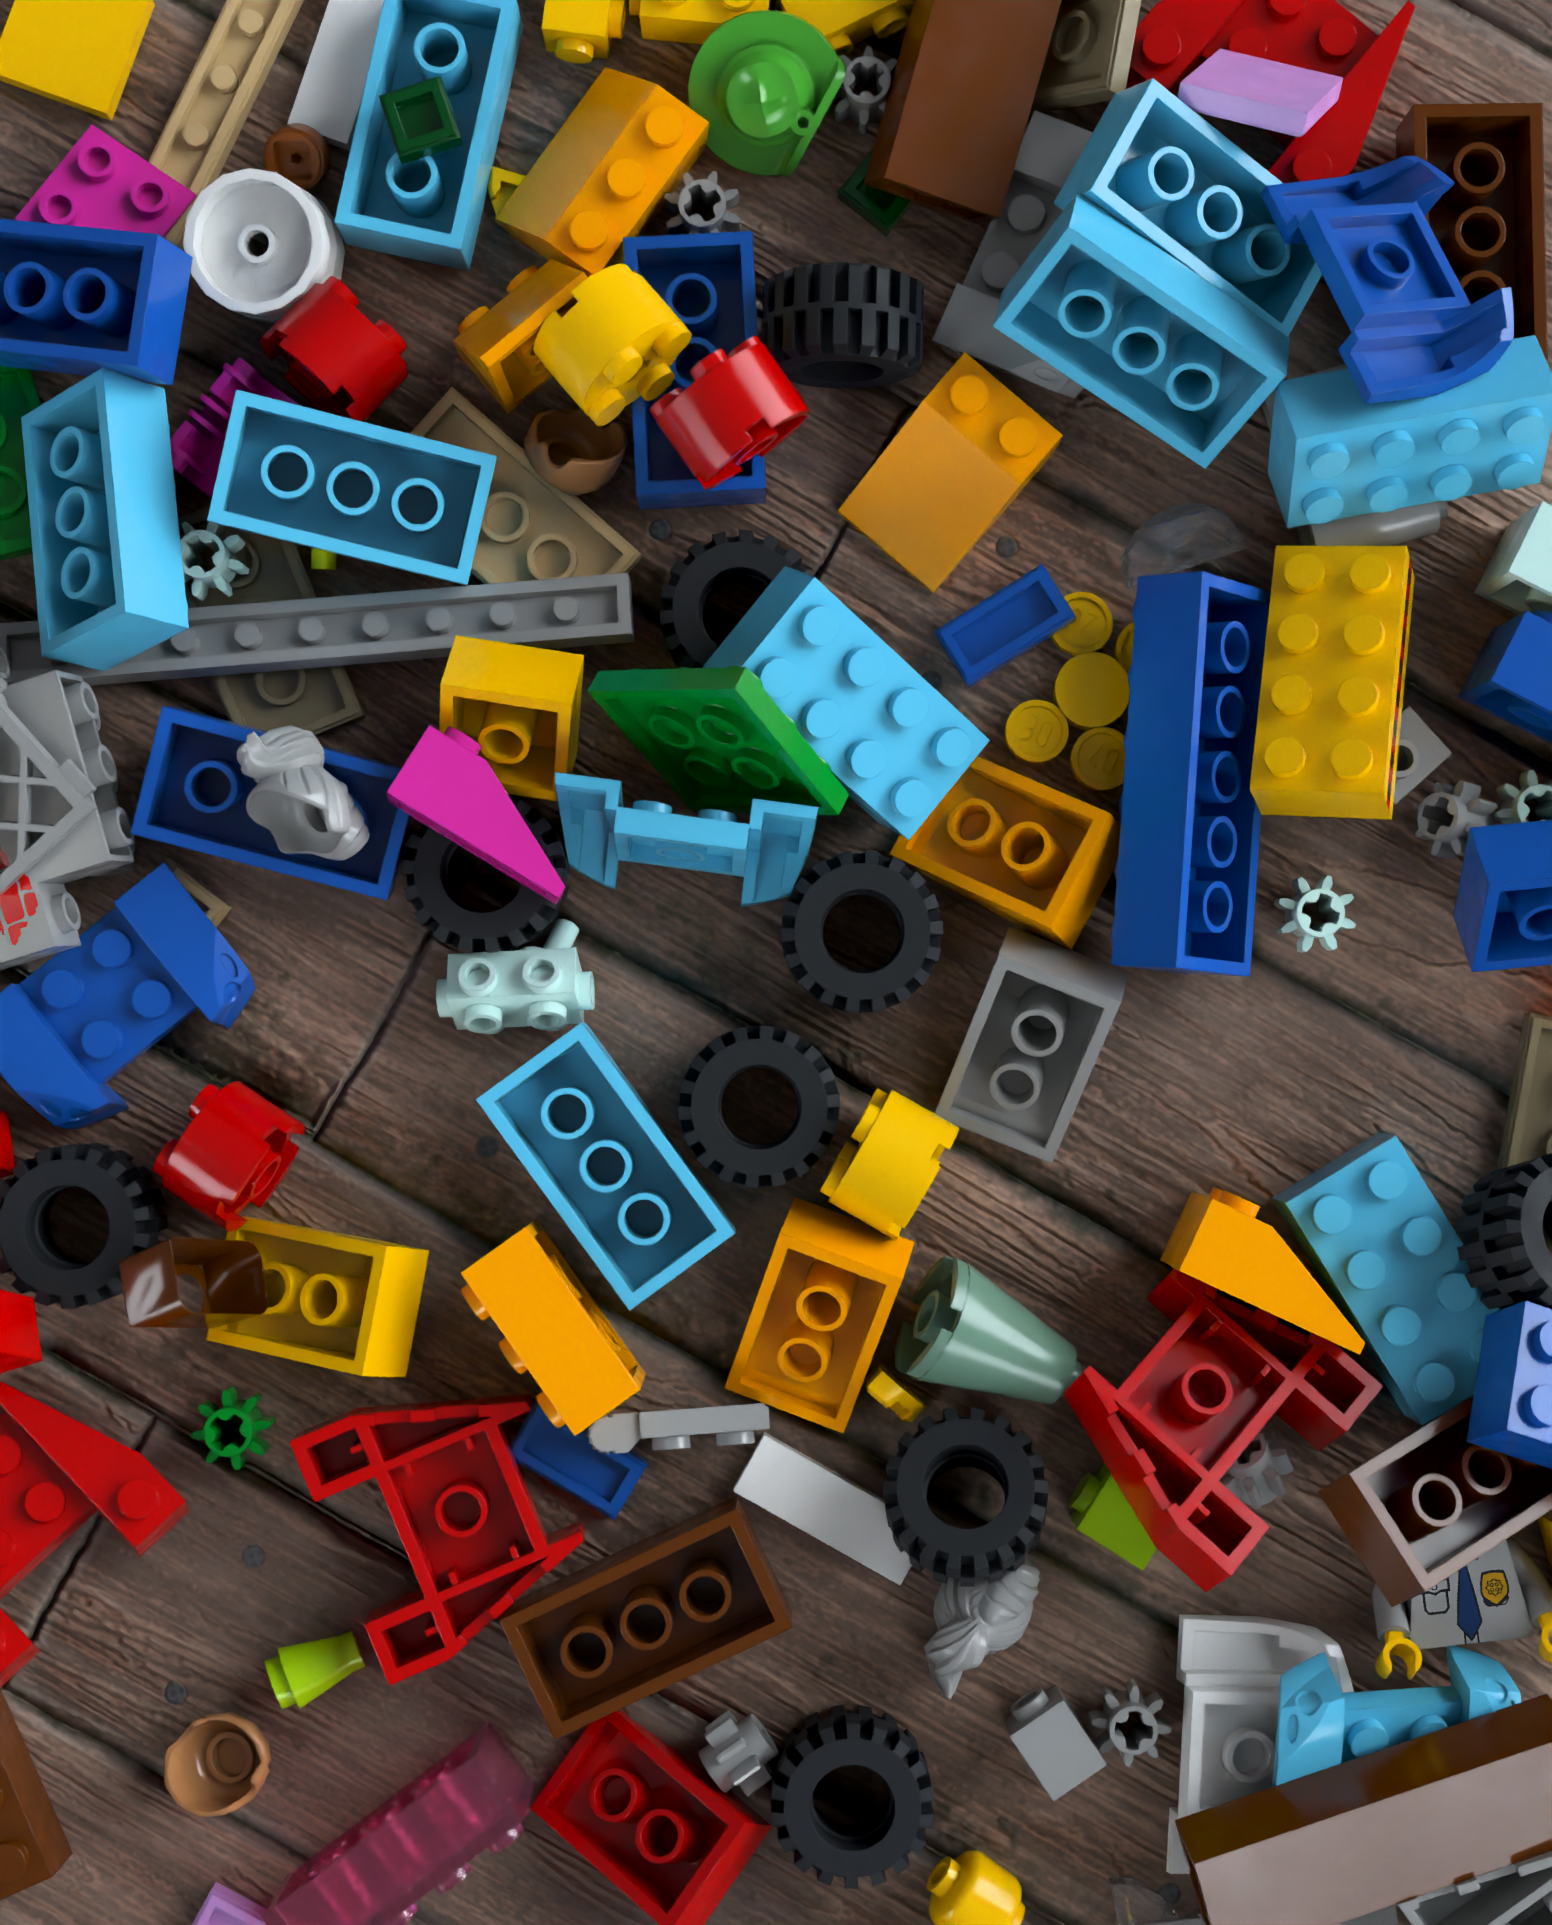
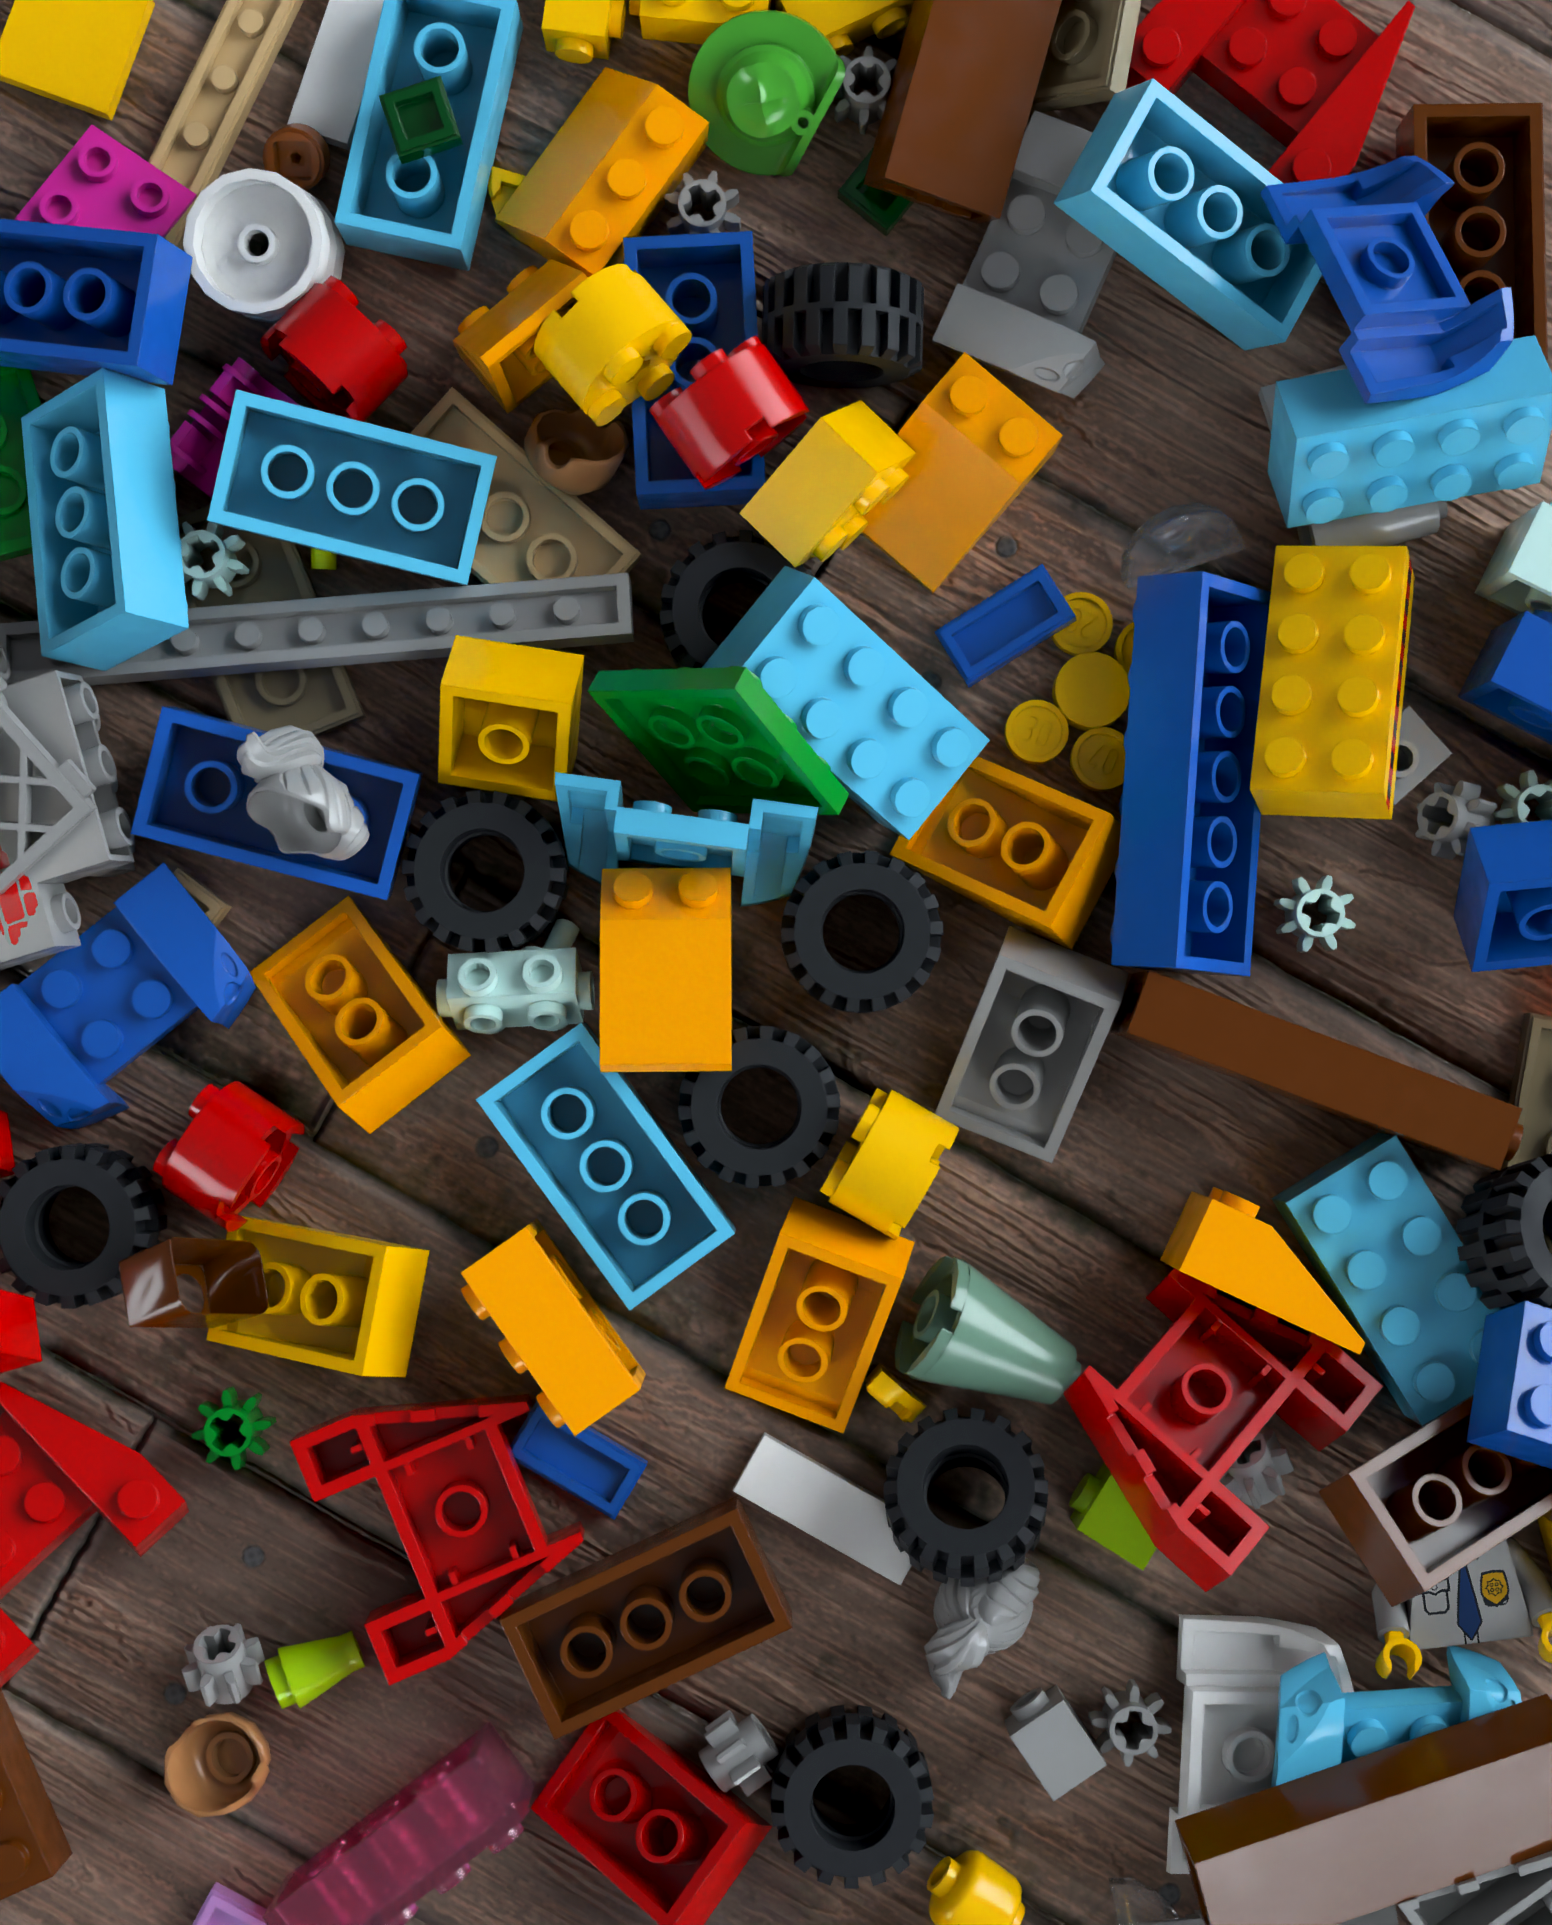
(223, 1664): none -> light grey gear
(358, 1016): none -> light orange slope
(466, 803): dark pink slope -> none
(665, 970): none -> light orange slope
(673, 1427): light grey hinge -> none
(828, 484): none -> yellow brick
(1142, 331): medium azure brick -> none
(1260, 92): lavender tile -> none
(1318, 1071): none -> reddish brown brick

